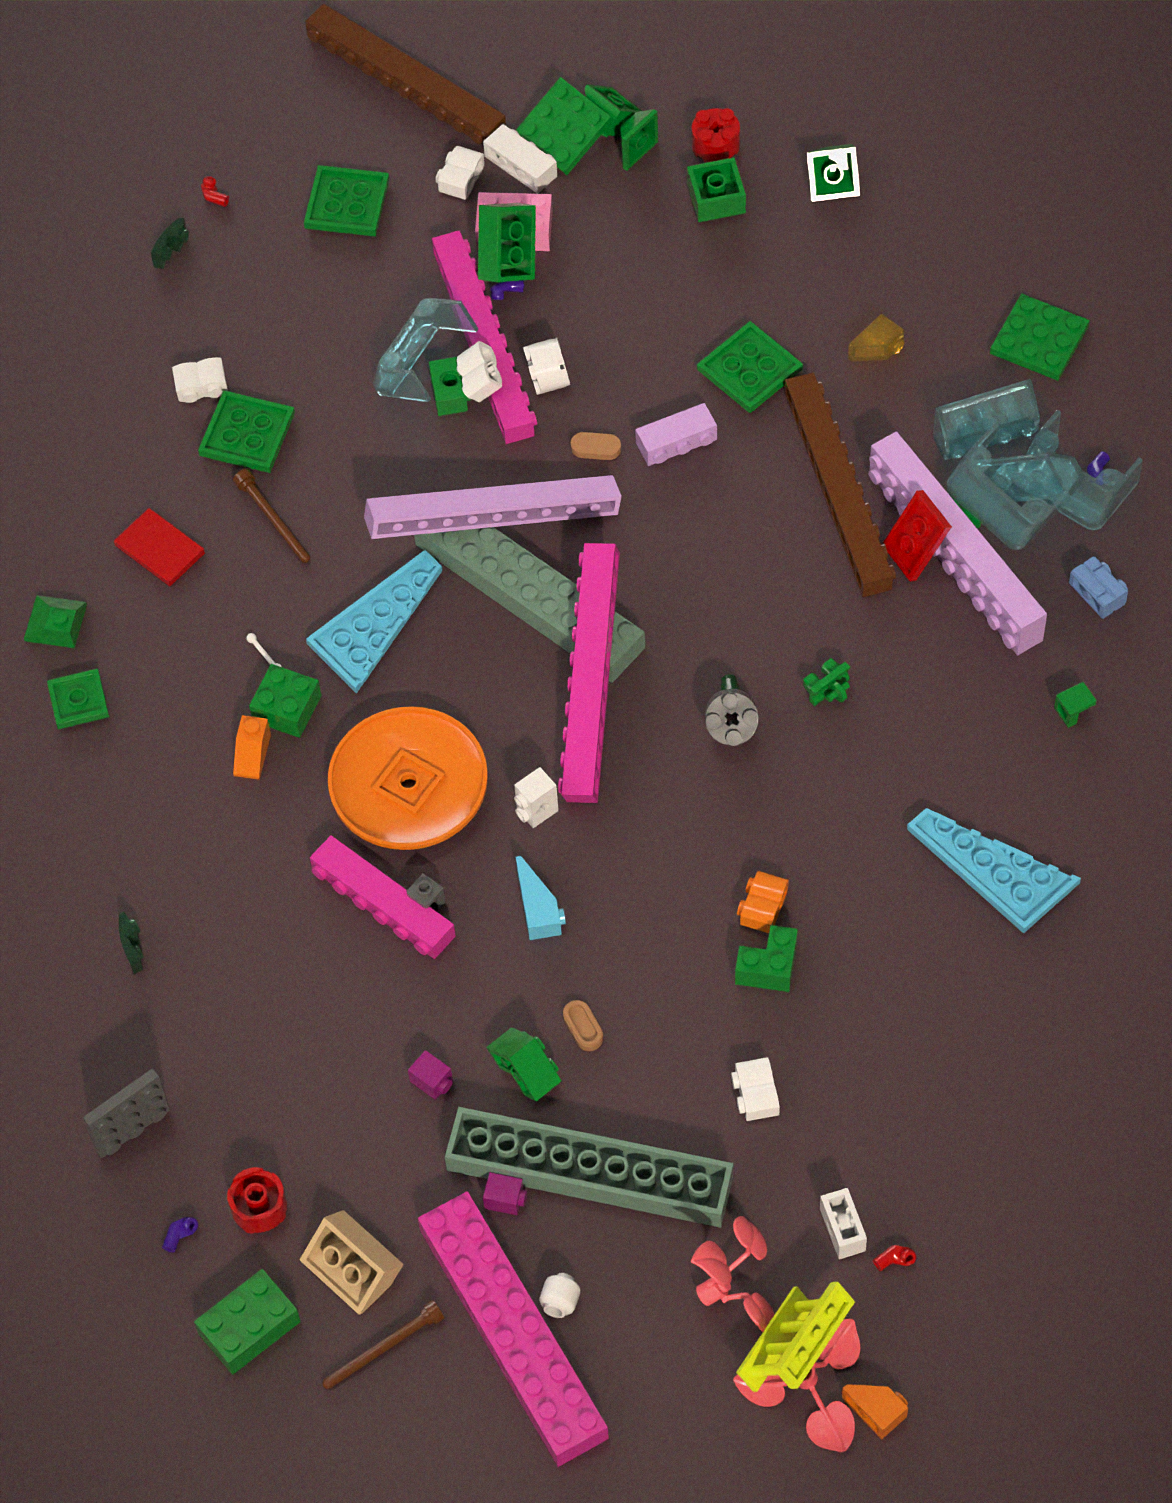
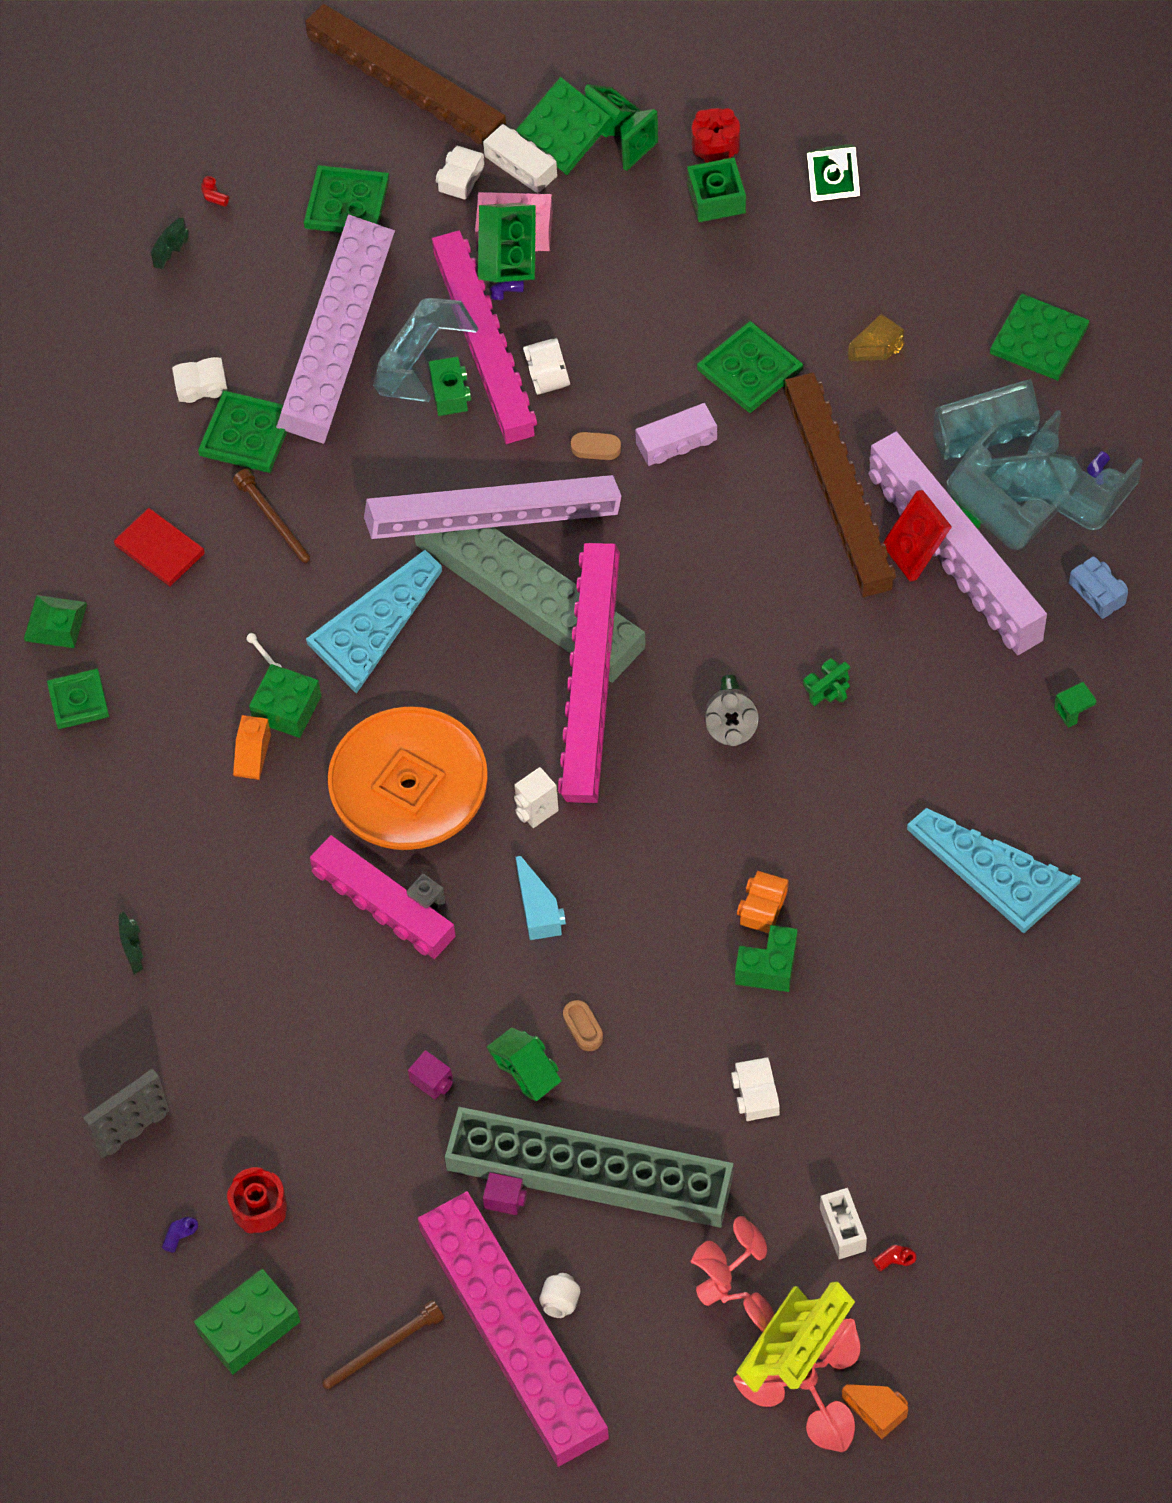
(335, 329): none -> lavender brick
(350, 1261): tan slope -> none
(479, 371): white brick -> none

